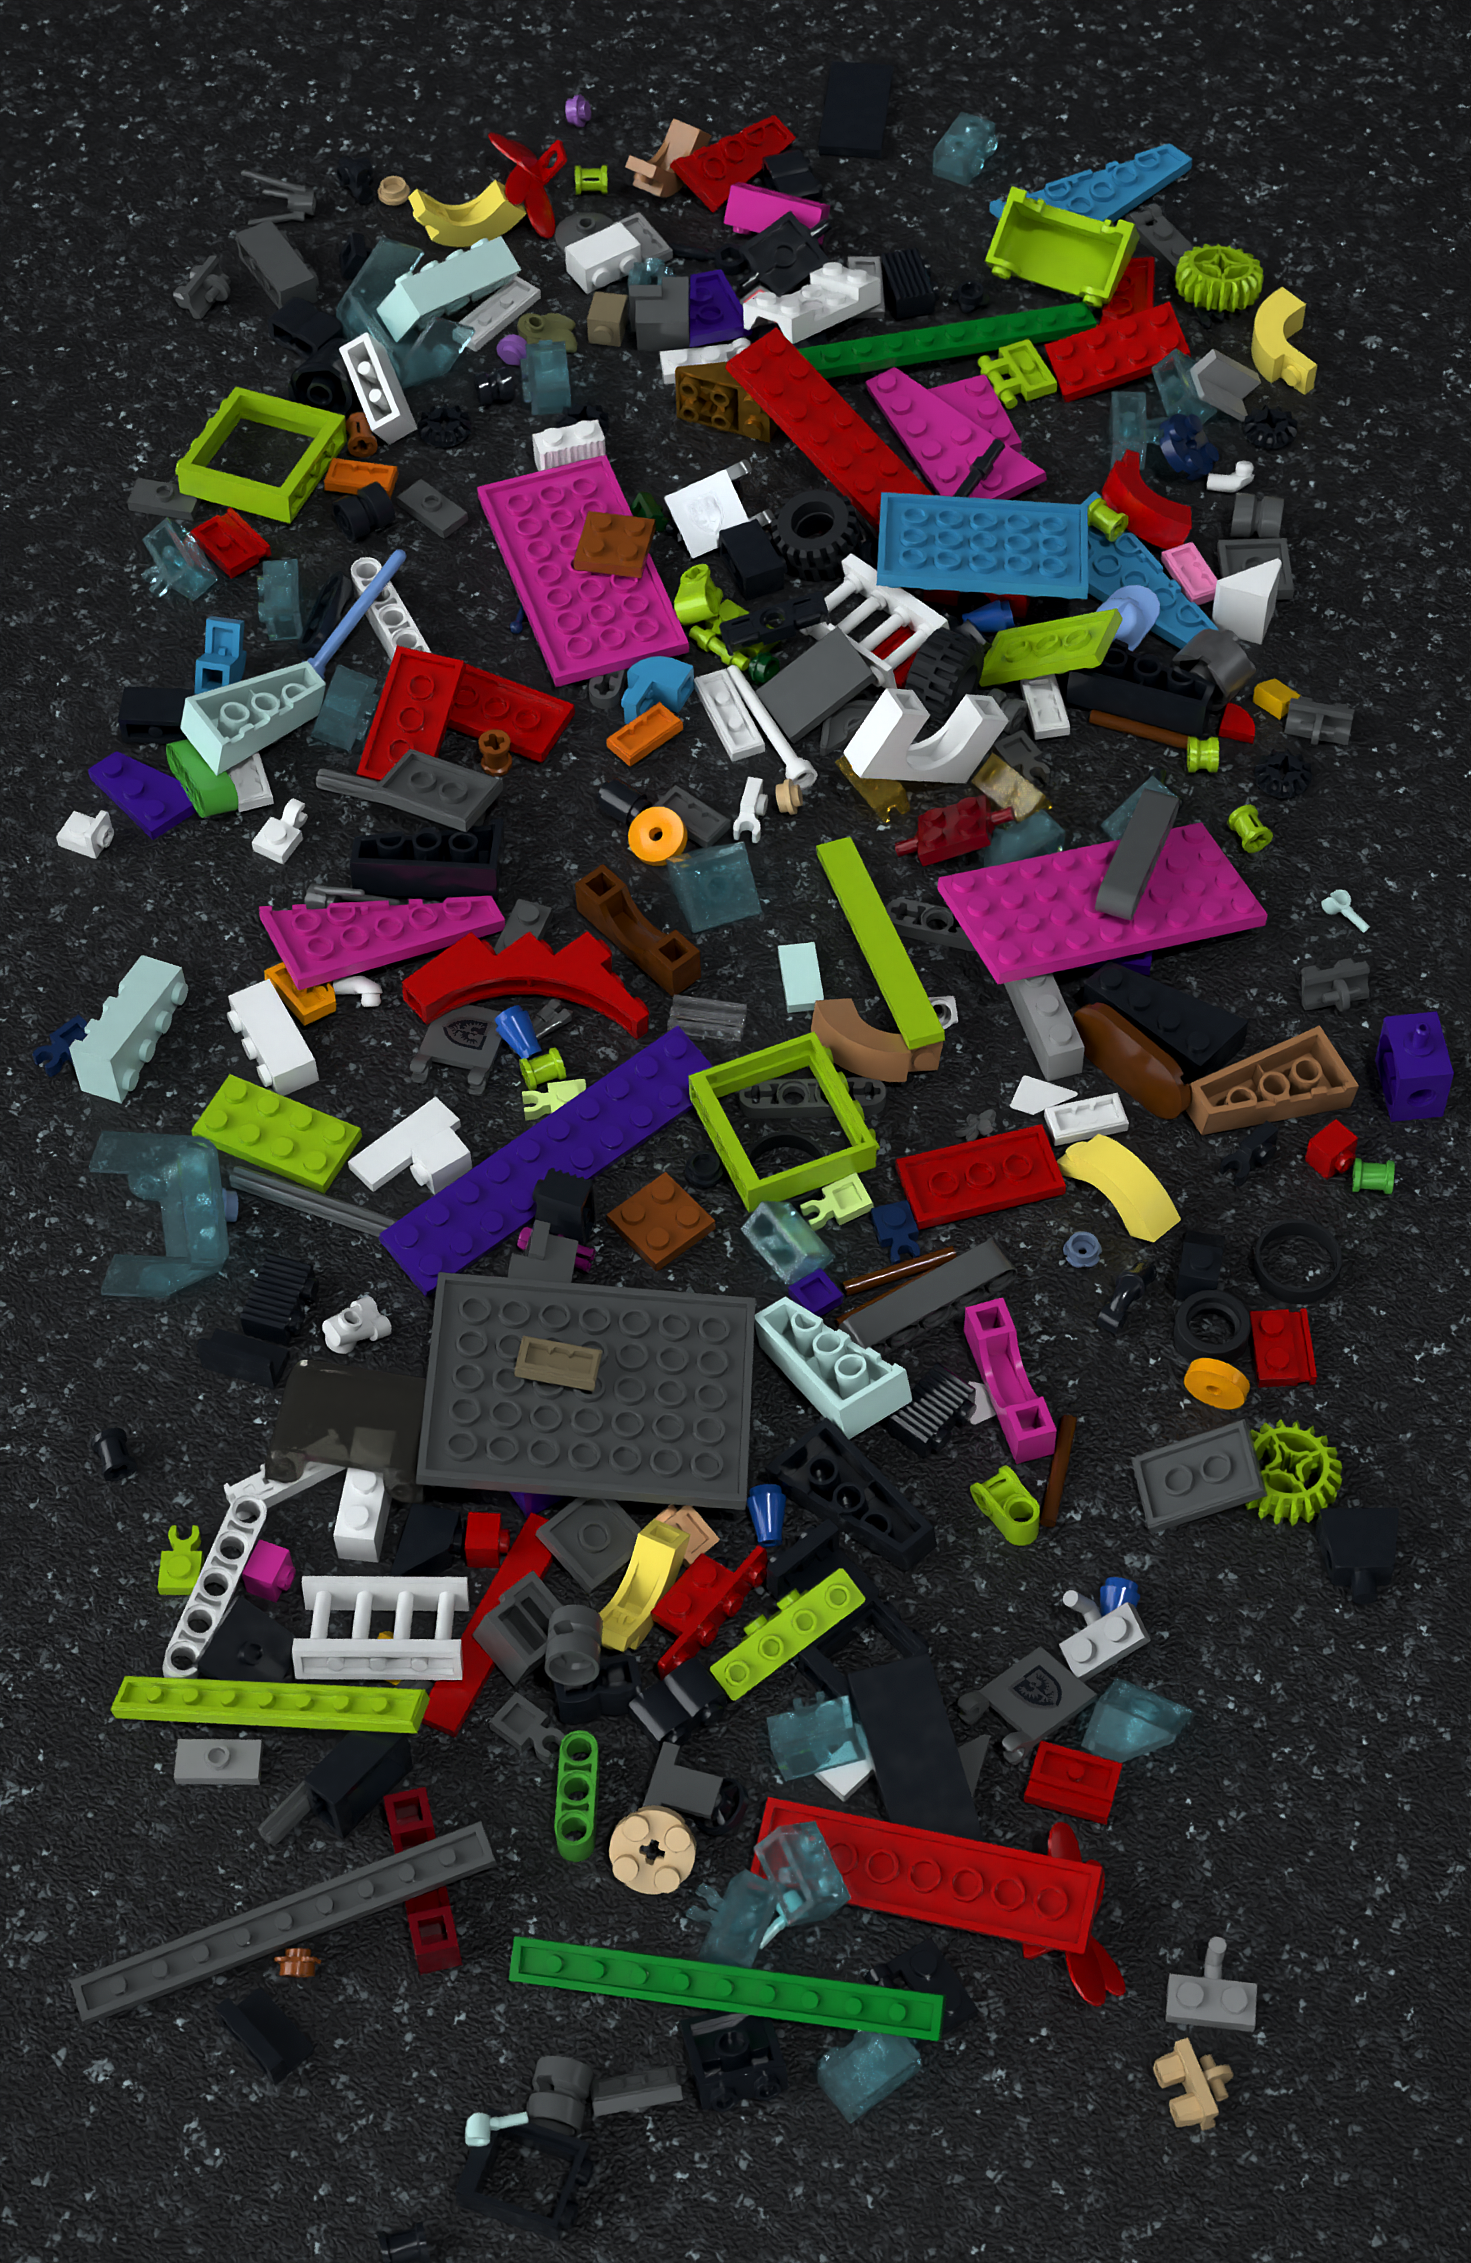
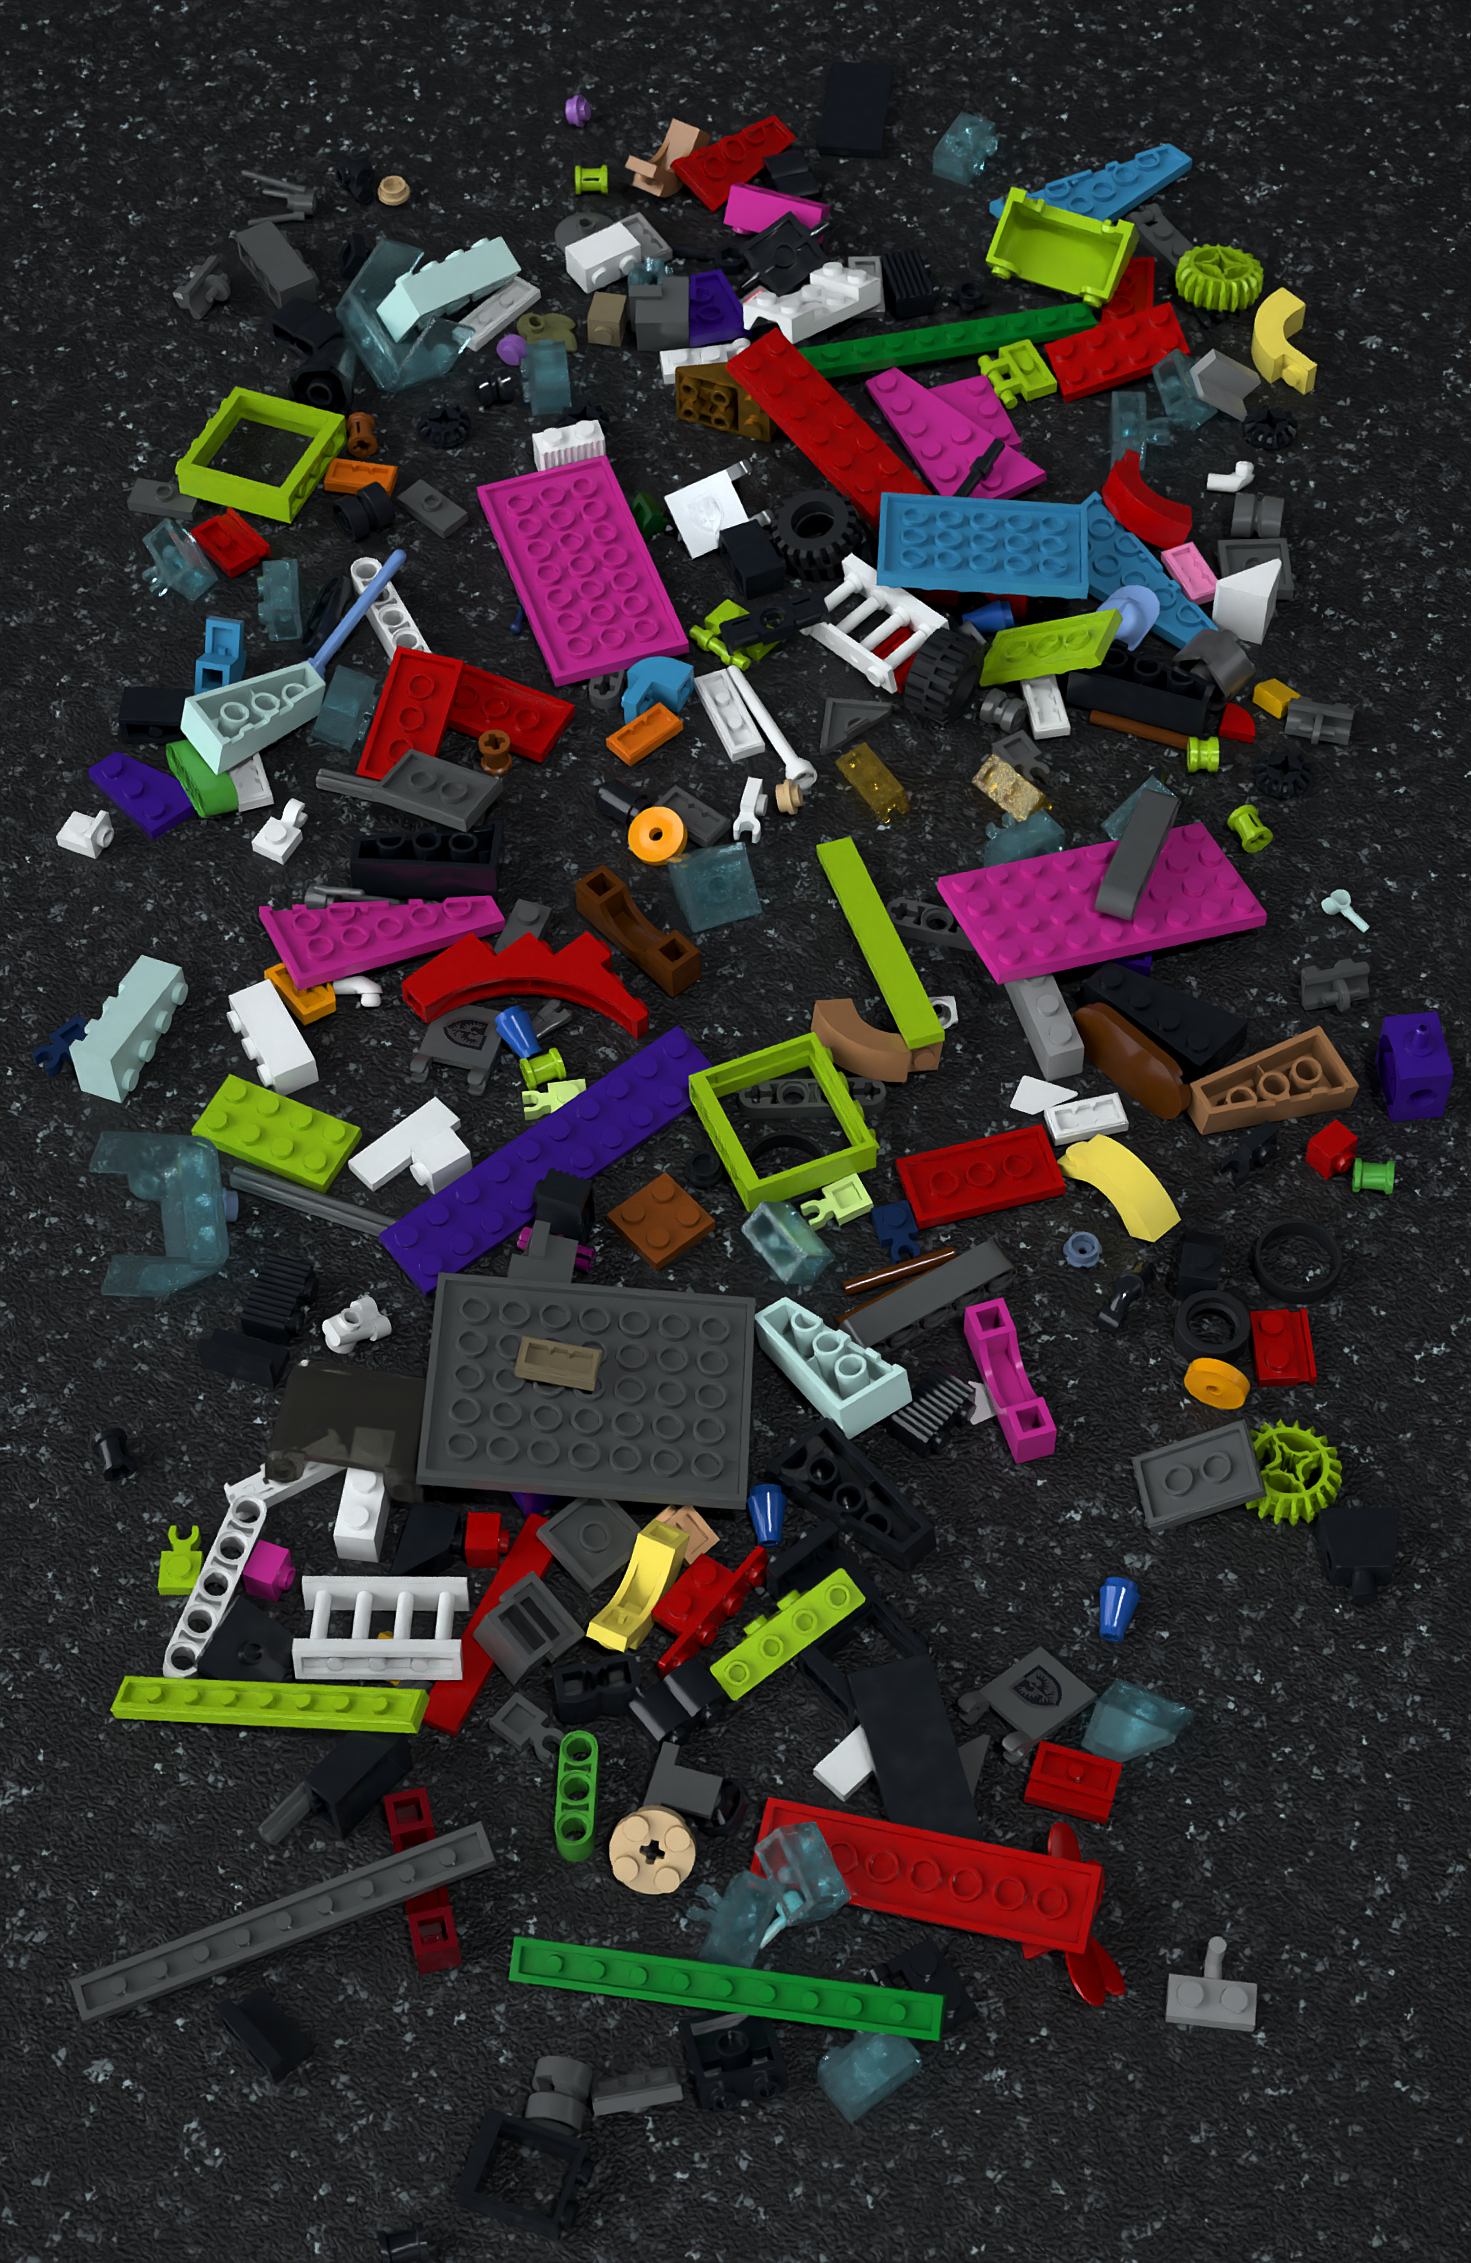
(218, 1761): light grey plate -> none
(297, 1963): dark orange plate -> none
(378, 388): white brick -> none
(467, 223): light yellow arch -> none
(480, 2124): light aqua hand -> none
(527, 180): red piece -> none
(574, 1645): dark grey wheel -> none
(614, 544): dark orange plate -> none
(697, 596): lime piece -> none
(708, 1013): clear tile -> none
(763, 667): dark green plate -> none
(800, 976): light aqua tile -> none
(815, 685): dark grey tile -> none
(816, 1293): dark purple plate -> none
(816, 1737): clear light blue brick -> none
(950, 756): white arch -> none
(954, 830): dark red plate -> none
(977, 1125): dark grey plant -> none
(1004, 1500): lime piece -> none
(1058, 1471): reddish brown bar -> none
(1105, 1637): light grey plate -> none
(1106, 519): lime bush -> none
(1187, 446): dark blue plate -> none
(1198, 2103): tan hips -> none

